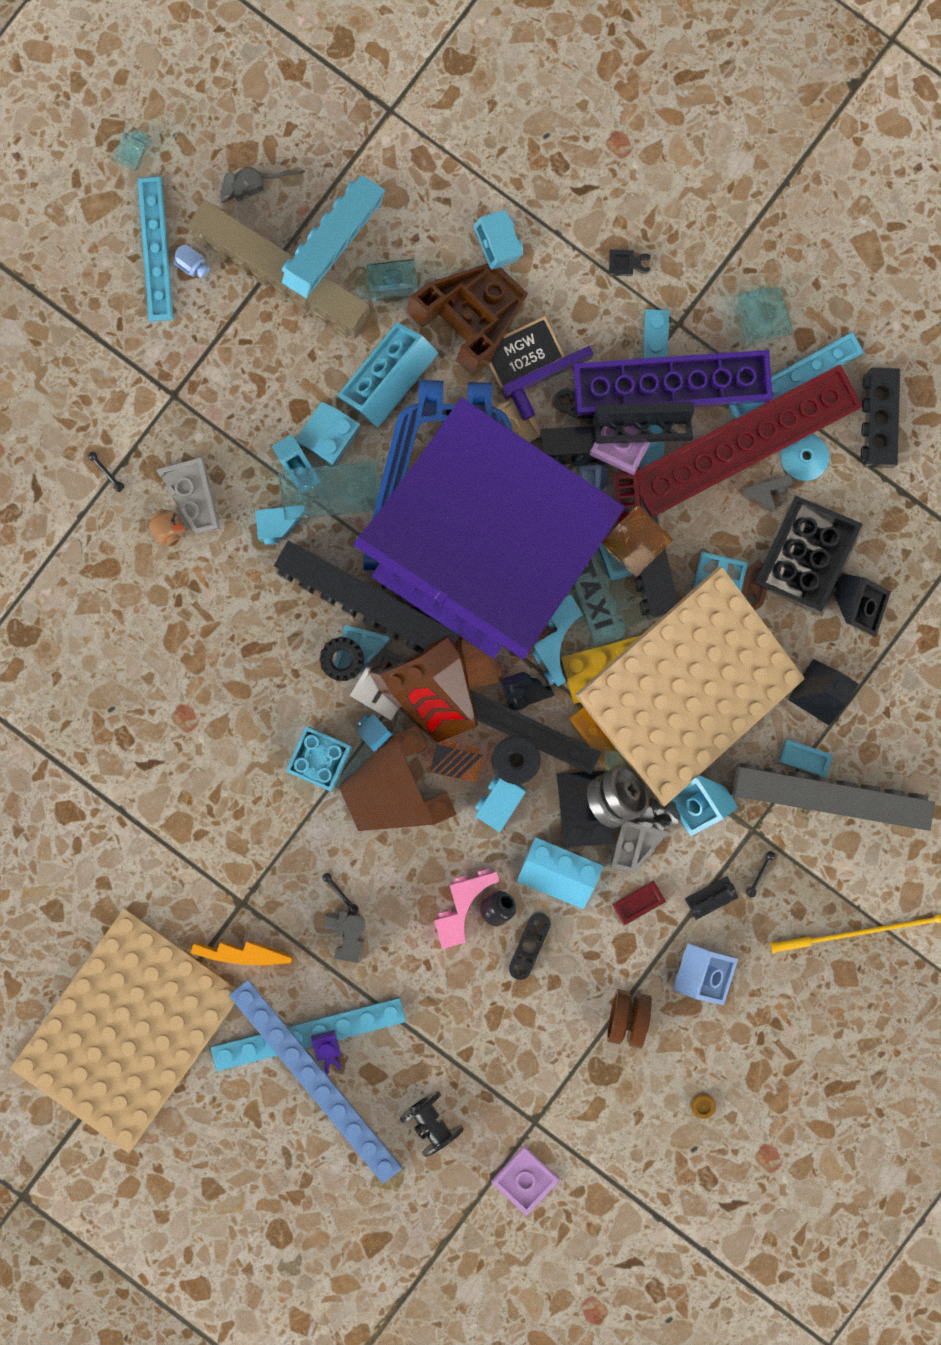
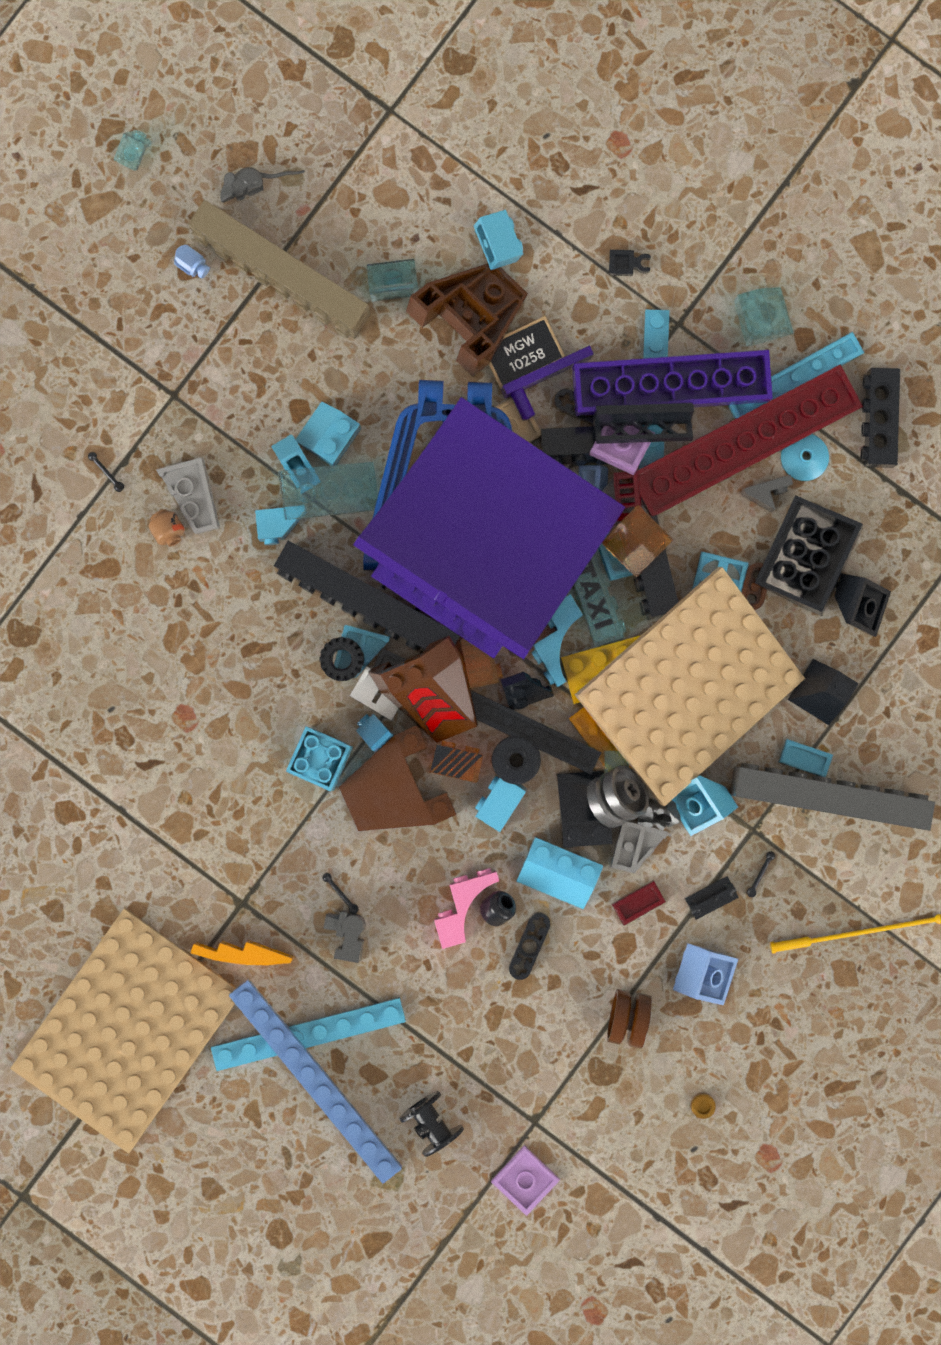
(155, 249): medium azure tile -> none
(327, 1049): dark purple plate -> none
(332, 236): medium azure brick -> none
(388, 374): medium azure slope -> none

